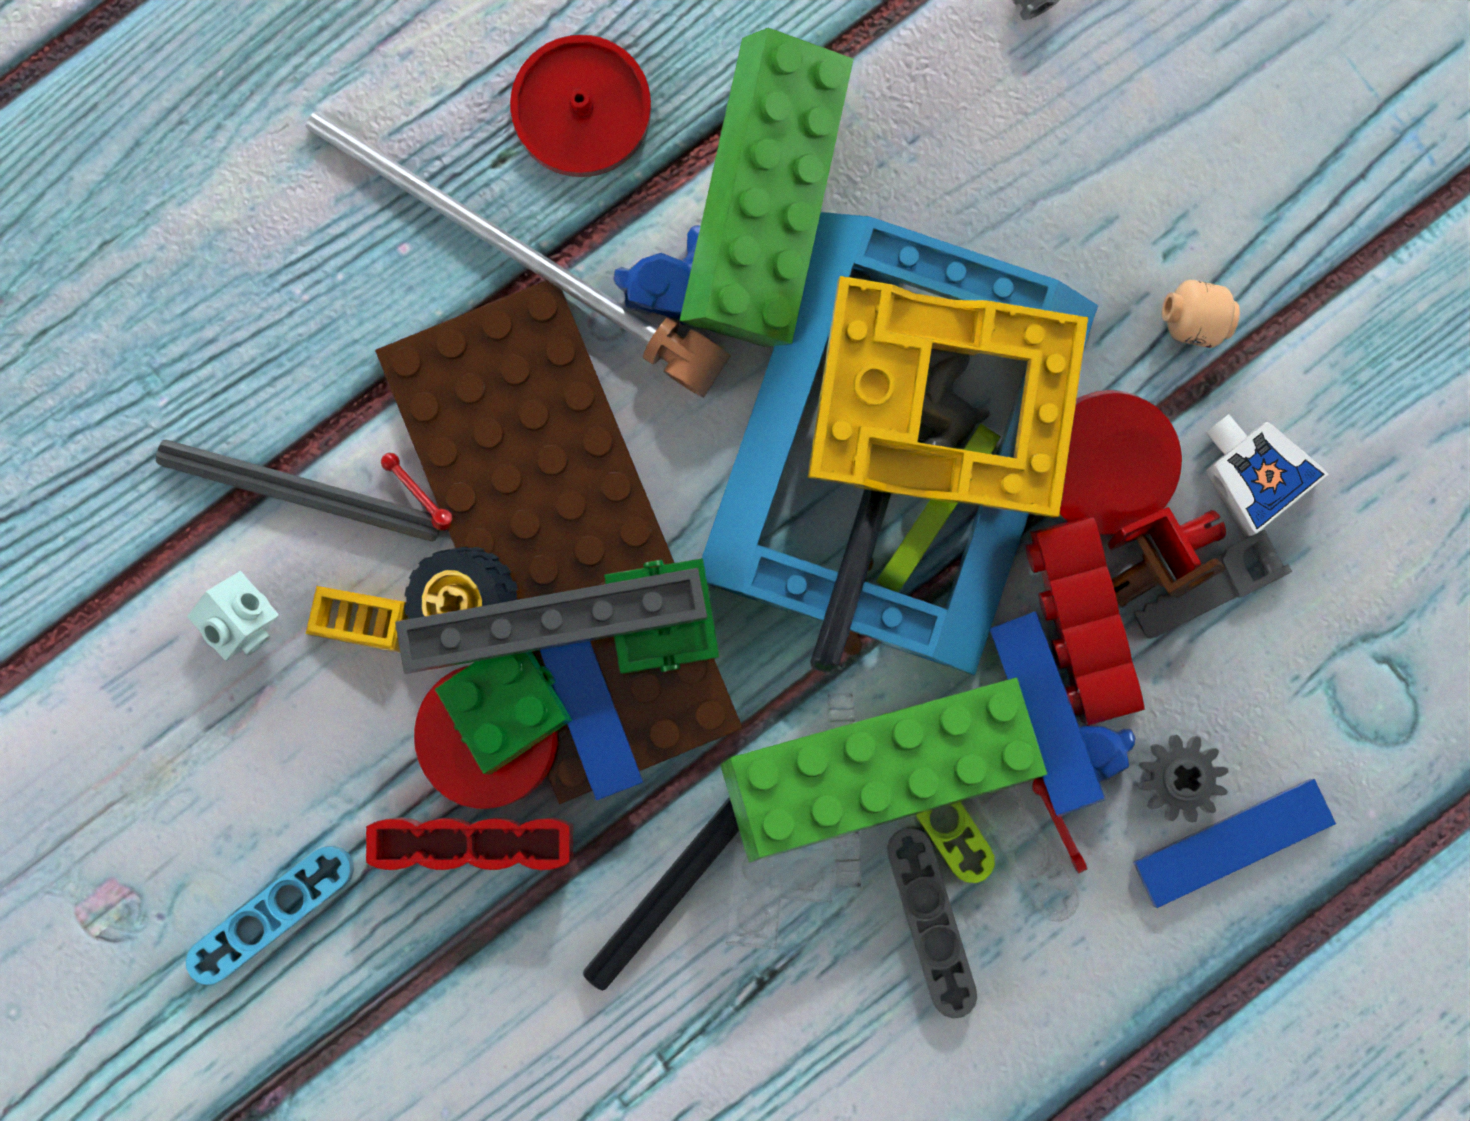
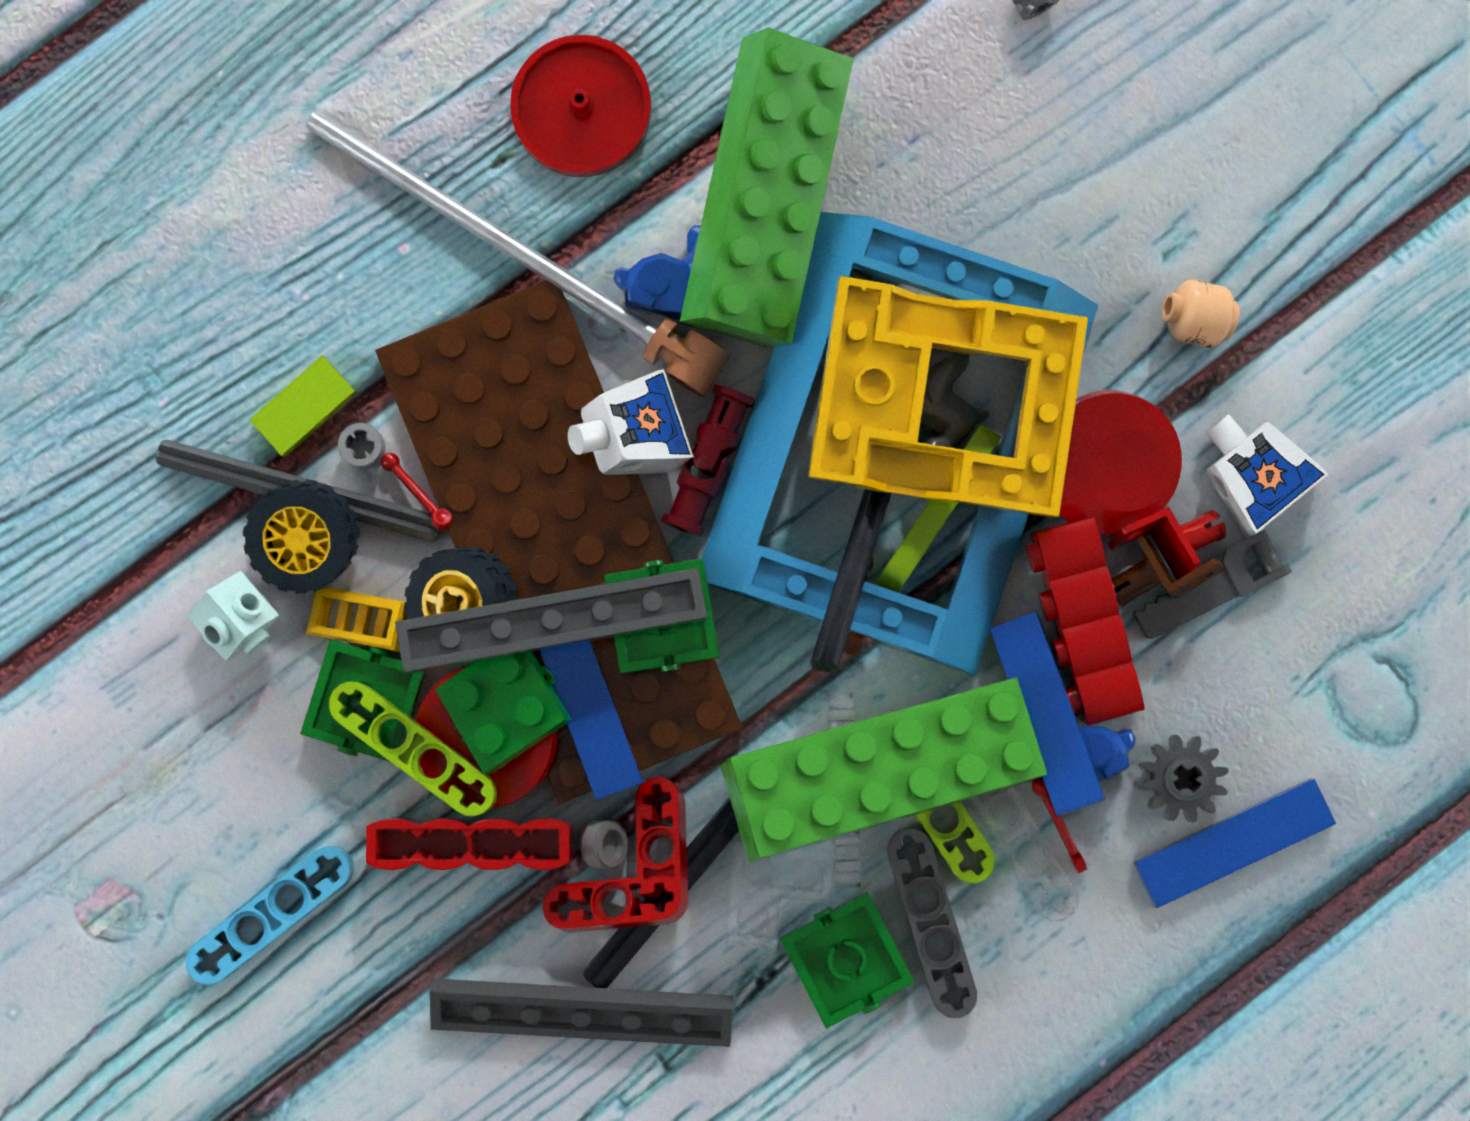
(301, 536): none -> black wheel
(303, 406): none -> lime tile
(350, 455): none -> light grey bush
(374, 669): none -> green plate
(408, 755): none -> lime beam
(581, 1012): none -> dark grey plate
(603, 844): none -> light grey tile
(633, 429): none -> white torso
(650, 876): none -> red beam
(716, 441): none -> dark red piece
(846, 960): none -> green plate

